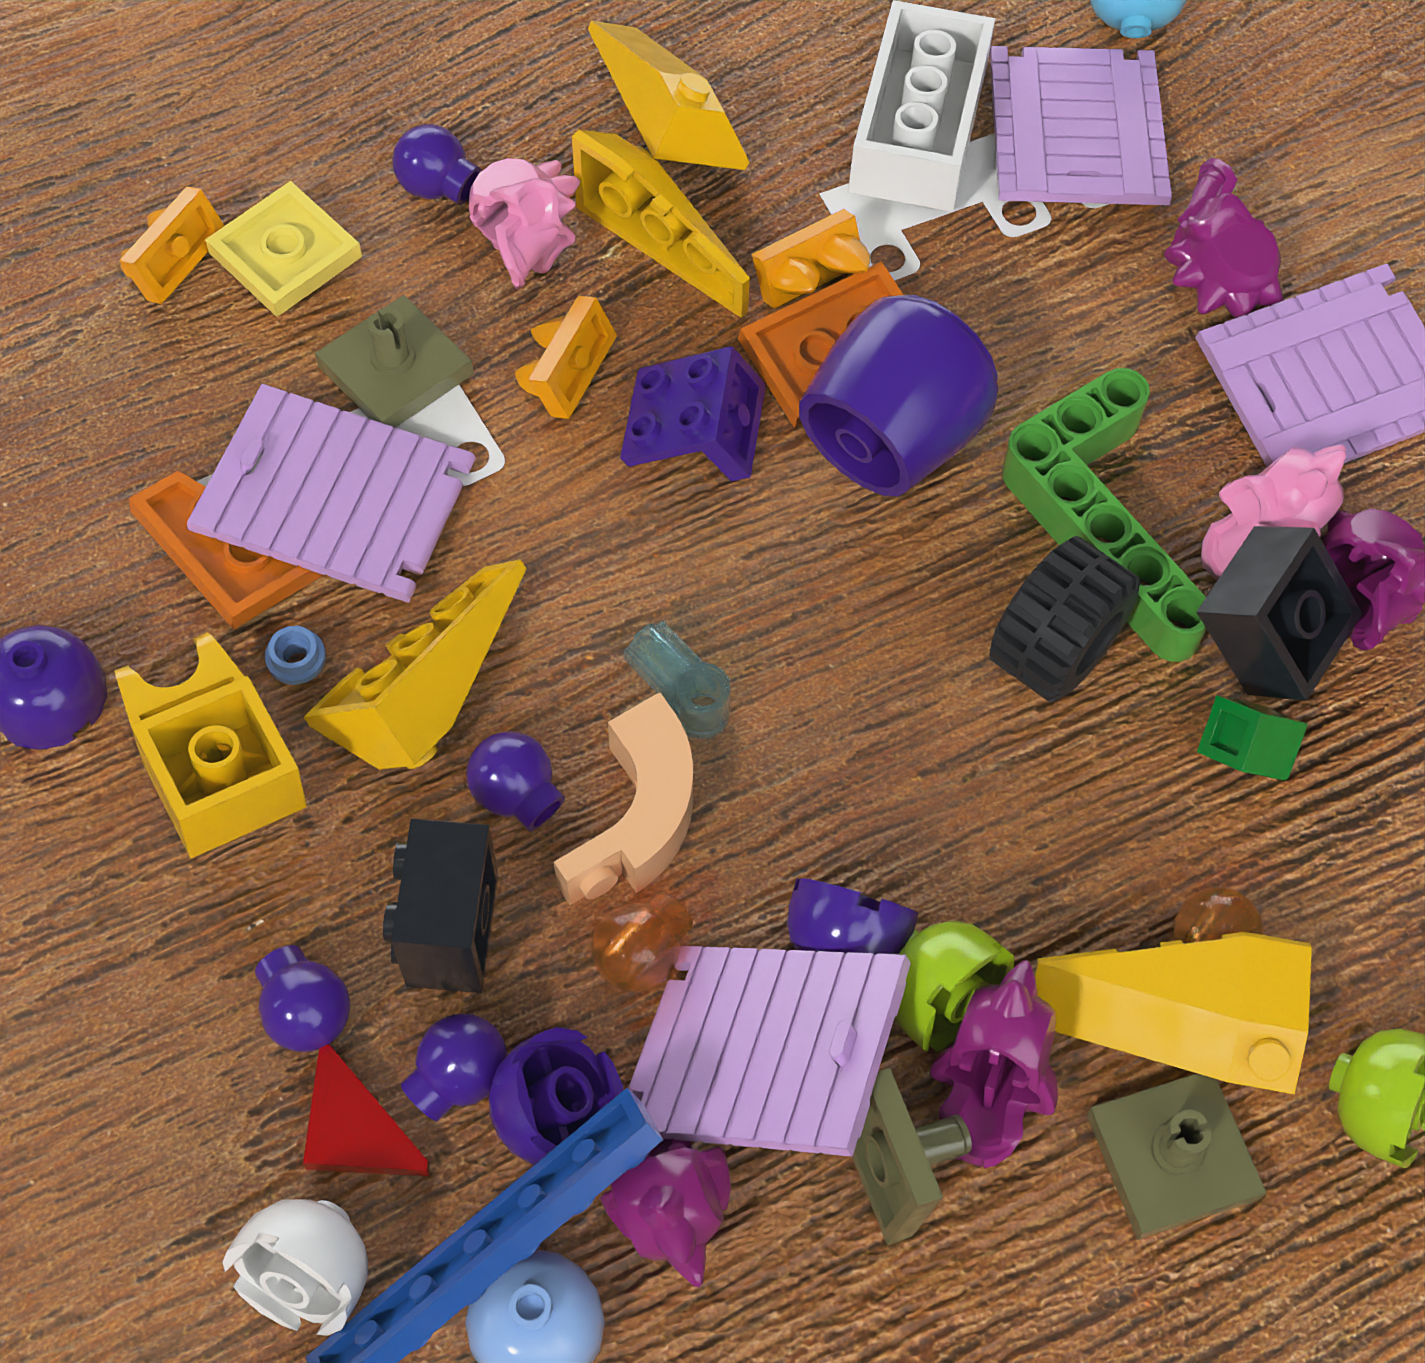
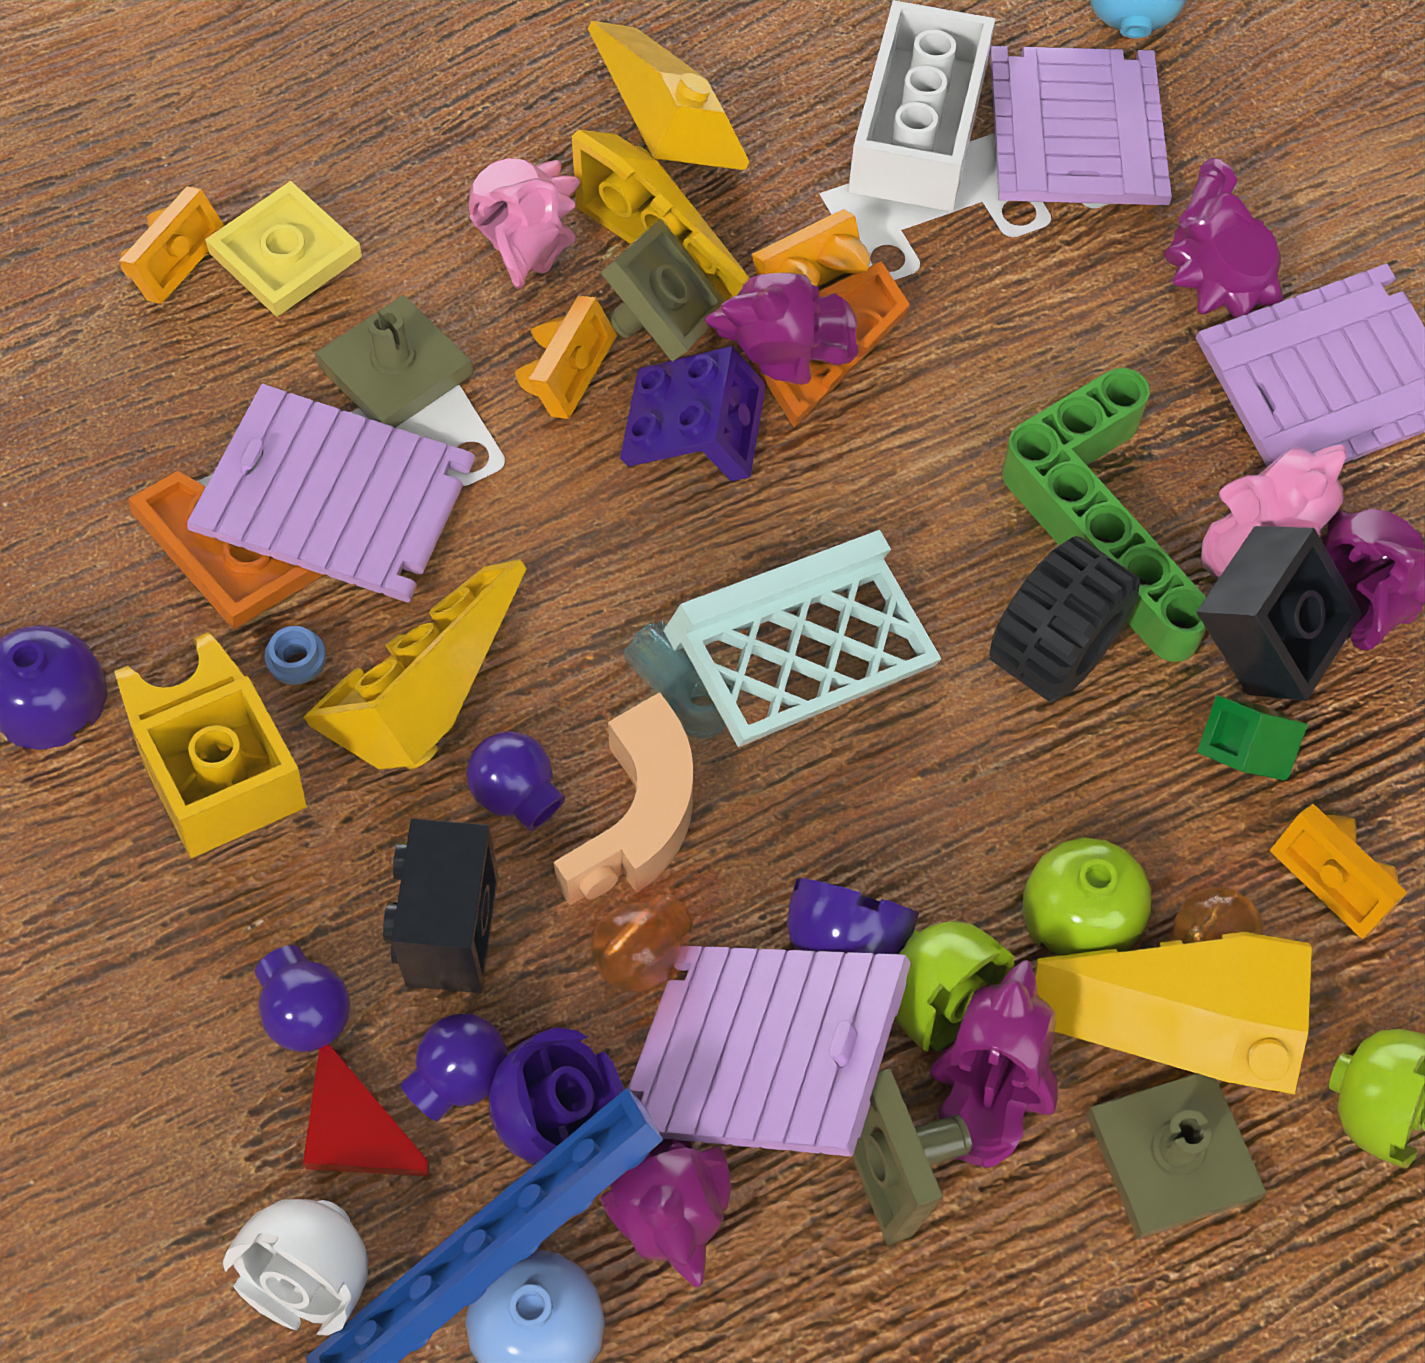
(433, 164): dark purple piece -> none
(661, 291): none -> olive tile
(772, 598): none -> light aqua fence
(787, 325): none -> magenta head
(899, 393): dark purple piece -> none
(1087, 898): none -> lime cylinder
(1330, 863): none -> light orange tile

